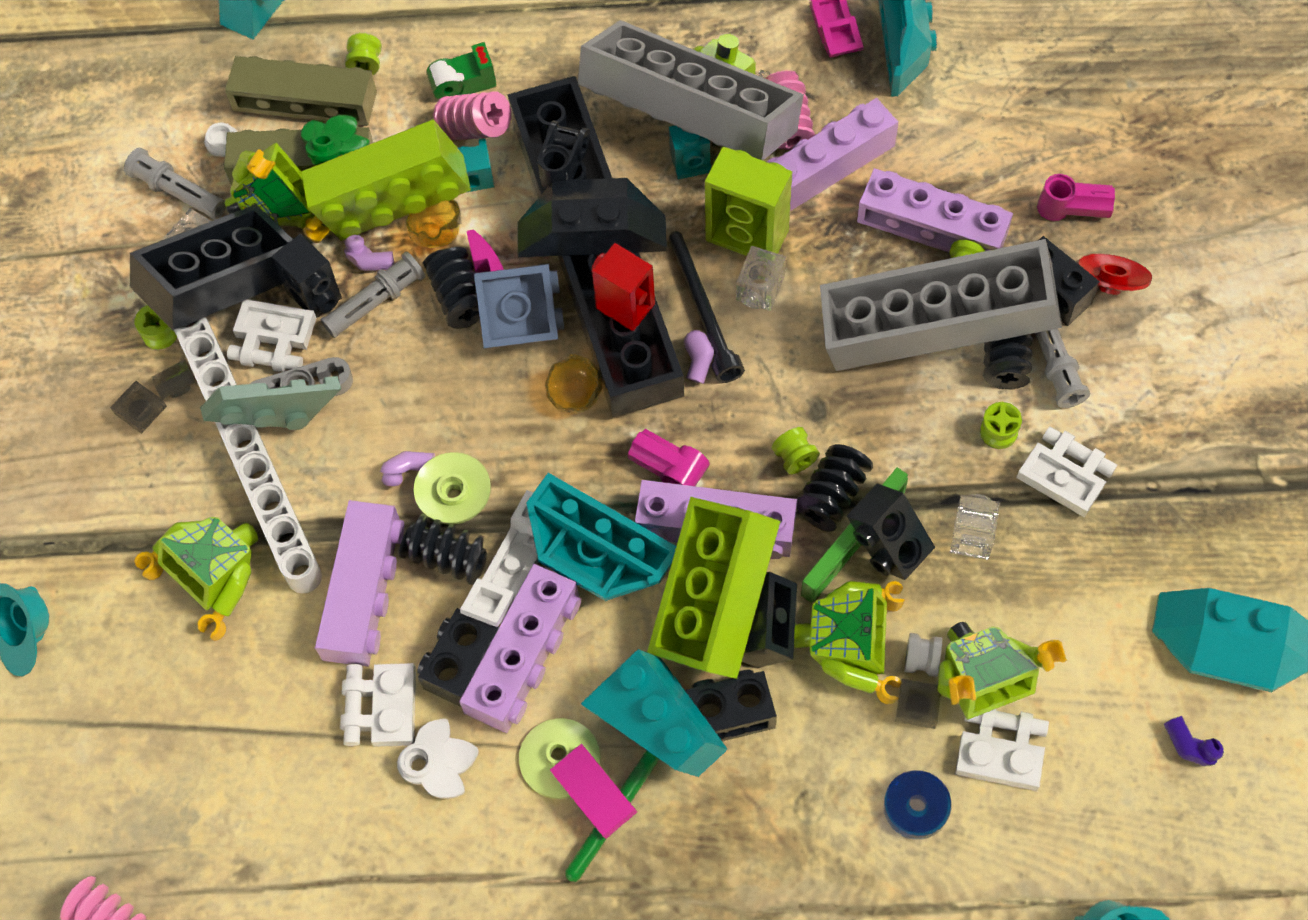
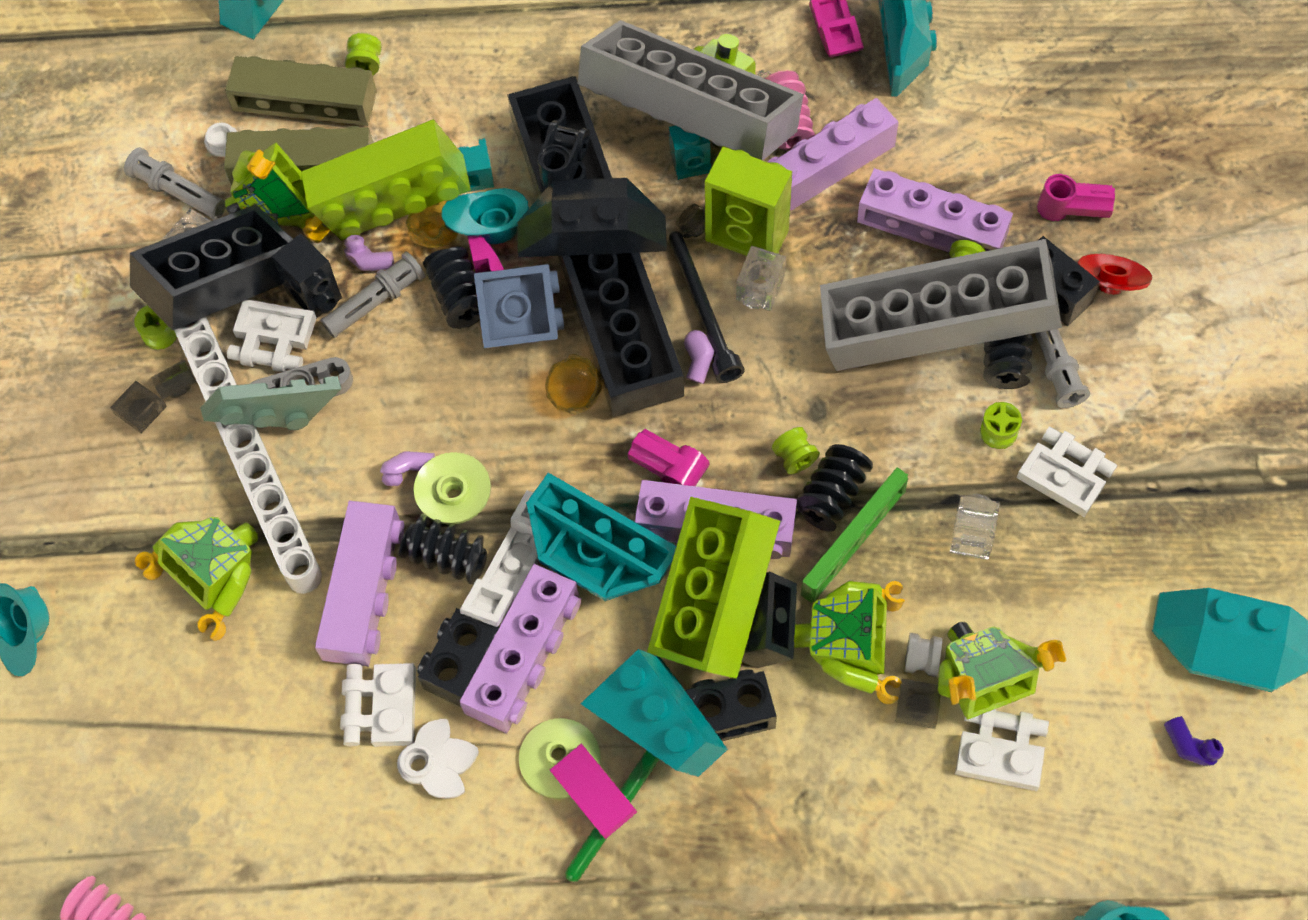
(331, 139): green plate -> none
(462, 74): green leg -> none
(473, 115): bright pink piece -> none
(487, 213): none -> teal piece
(623, 286): red brick -> none
(692, 221): none -> clear smoke plate
(890, 532): black brick -> none
(930, 791): clear blue piece -> none

